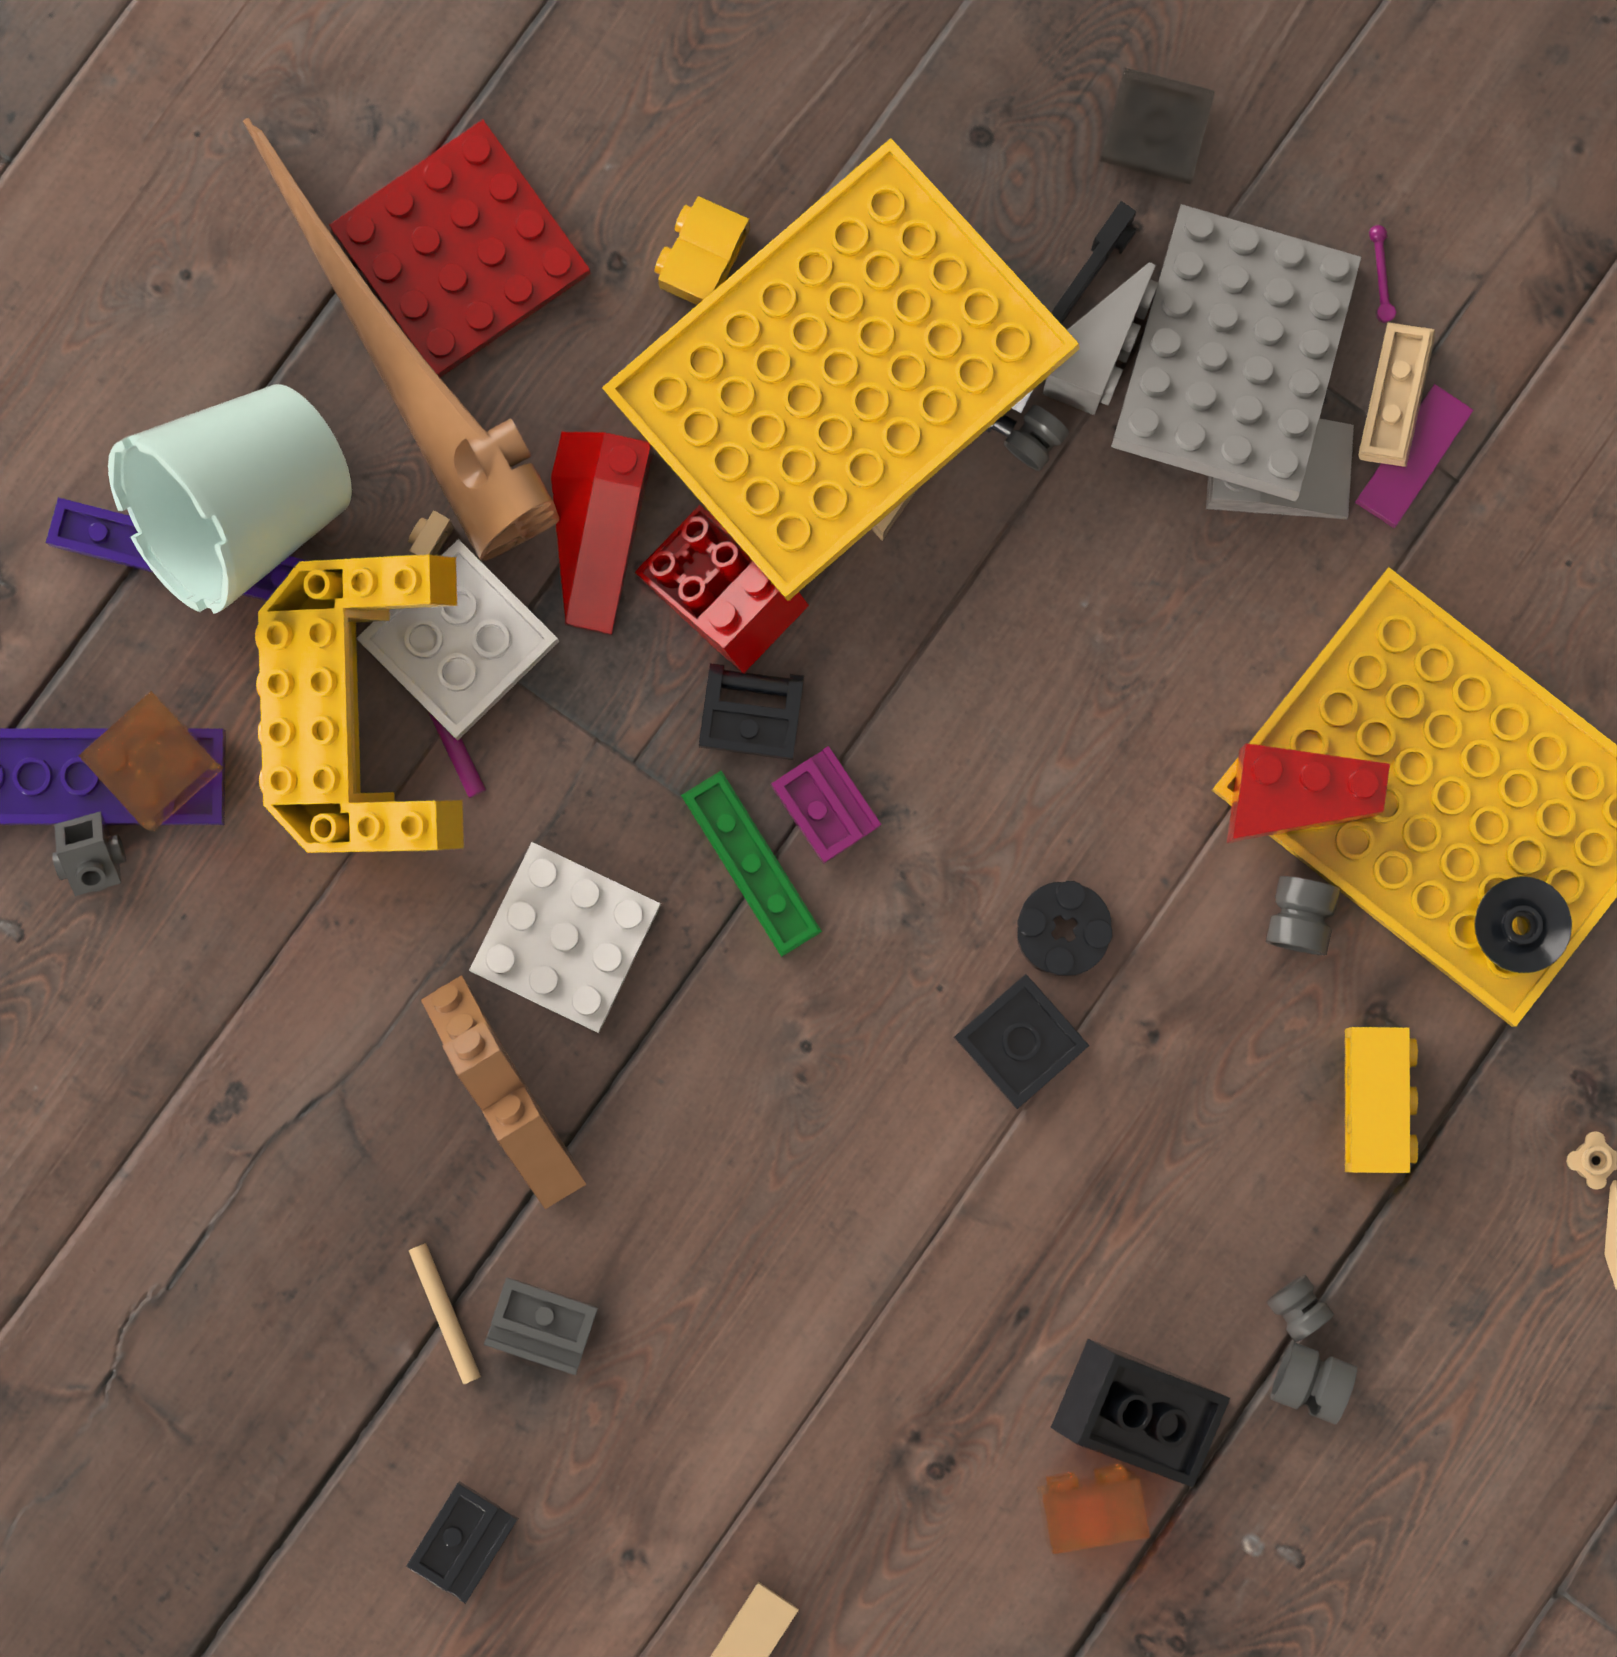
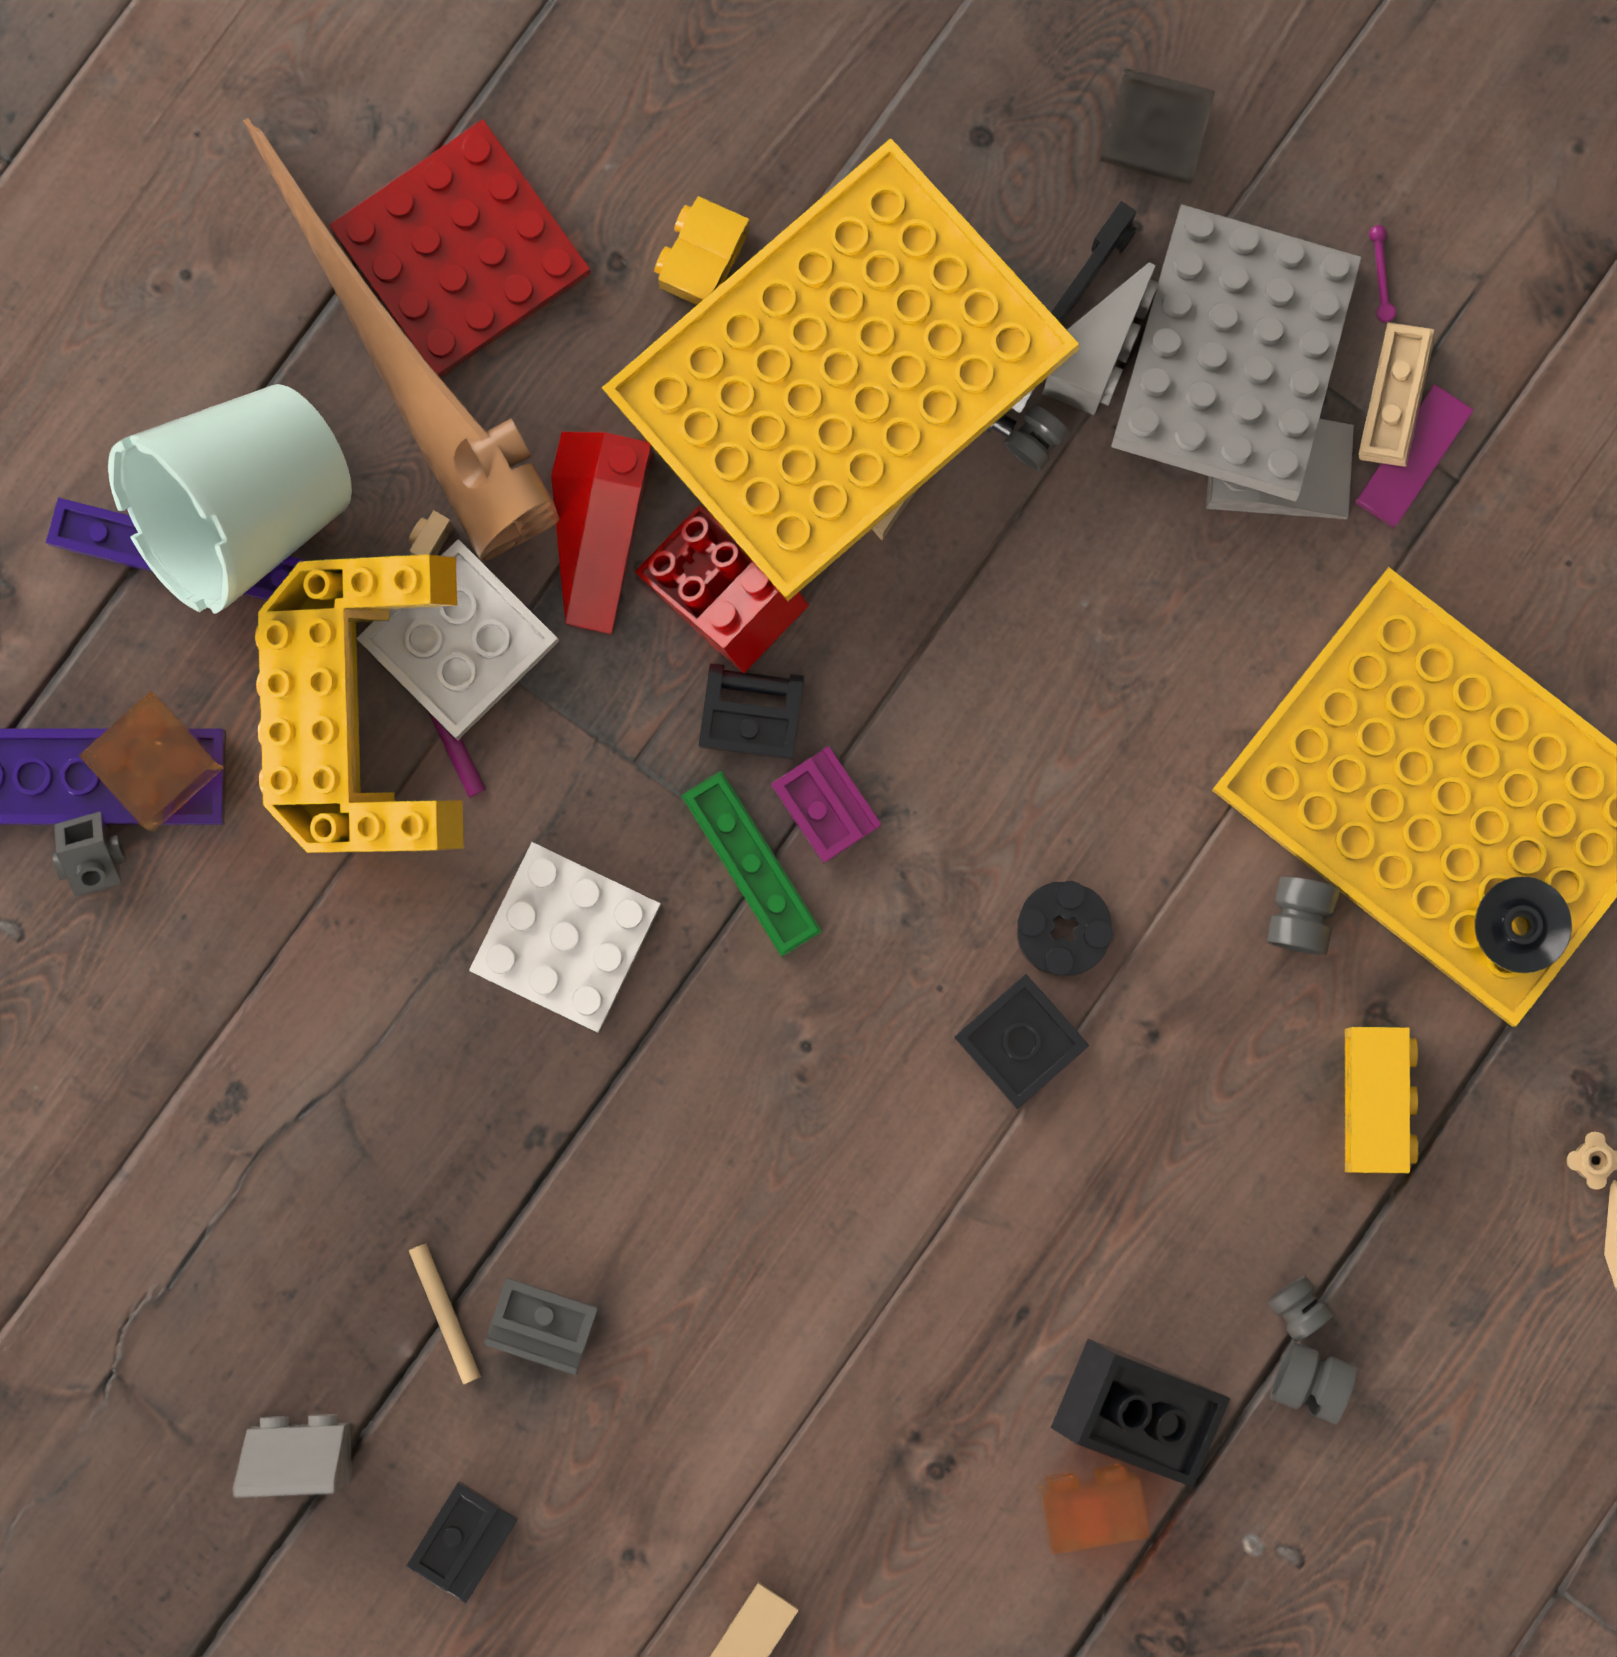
(294, 1457): none -> light grey slope
(502, 1093): medium nougat arch -> none
(1301, 790): red wedge -> none

